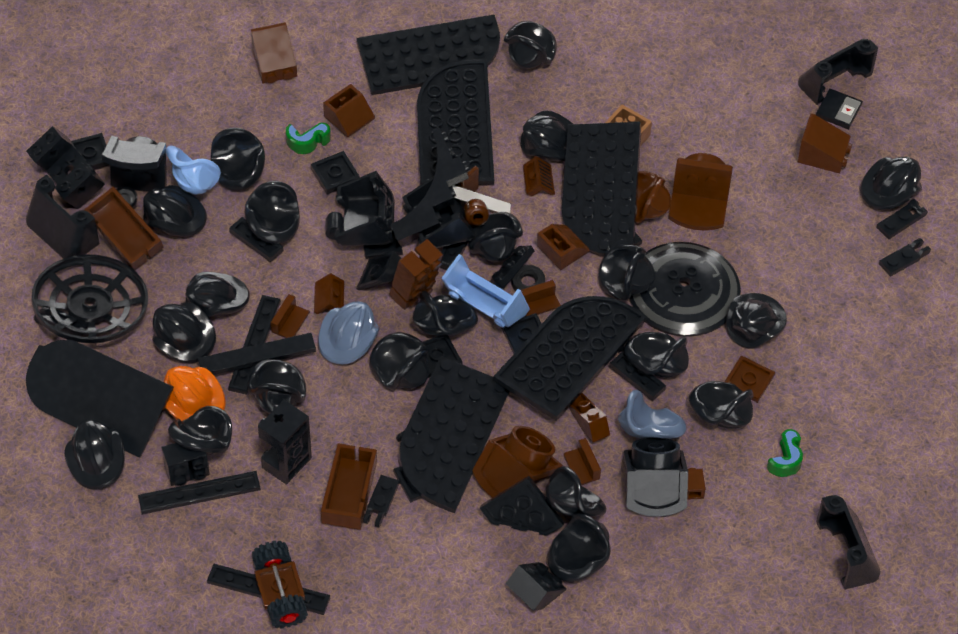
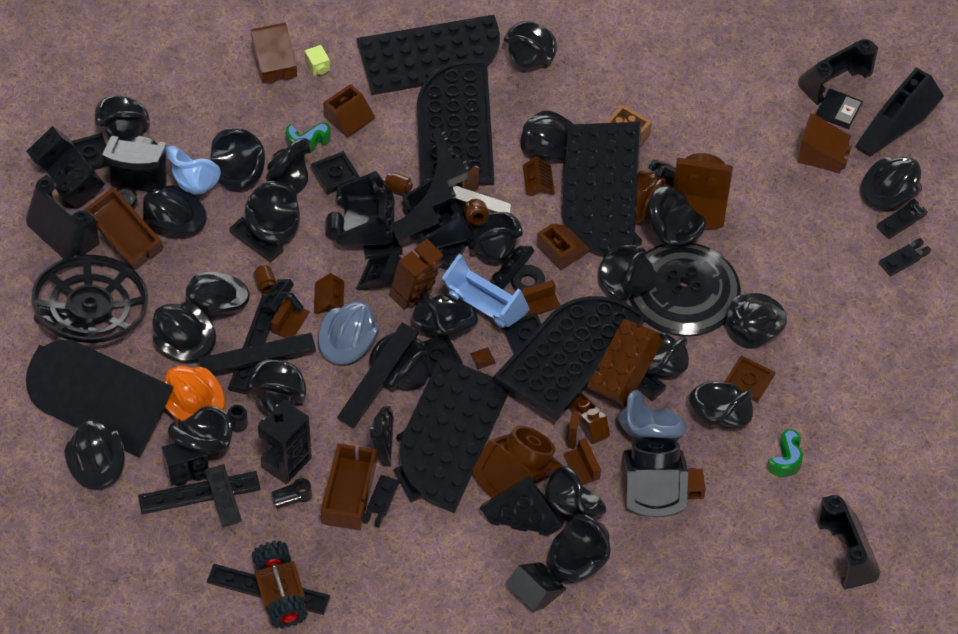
(121, 116): none -> black piece
(223, 495): none -> black plate
(238, 417): none -> black brick
(264, 278): none -> reddish brown brick
(277, 294): none -> black plate
(289, 165): none -> black piece
(291, 494): none -> black piece
(317, 60): none -> yellowish green brick
(377, 375): none -> black tile
(383, 435): none -> black plate
(399, 183): none -> reddish brown brick
(482, 358): none -> reddish brown slope
(573, 430): none -> reddish brown tile
(625, 362): none -> reddish brown piece
(664, 169): none -> black hinge
(674, 218): none -> black piece
(902, 111): none -> black wedge

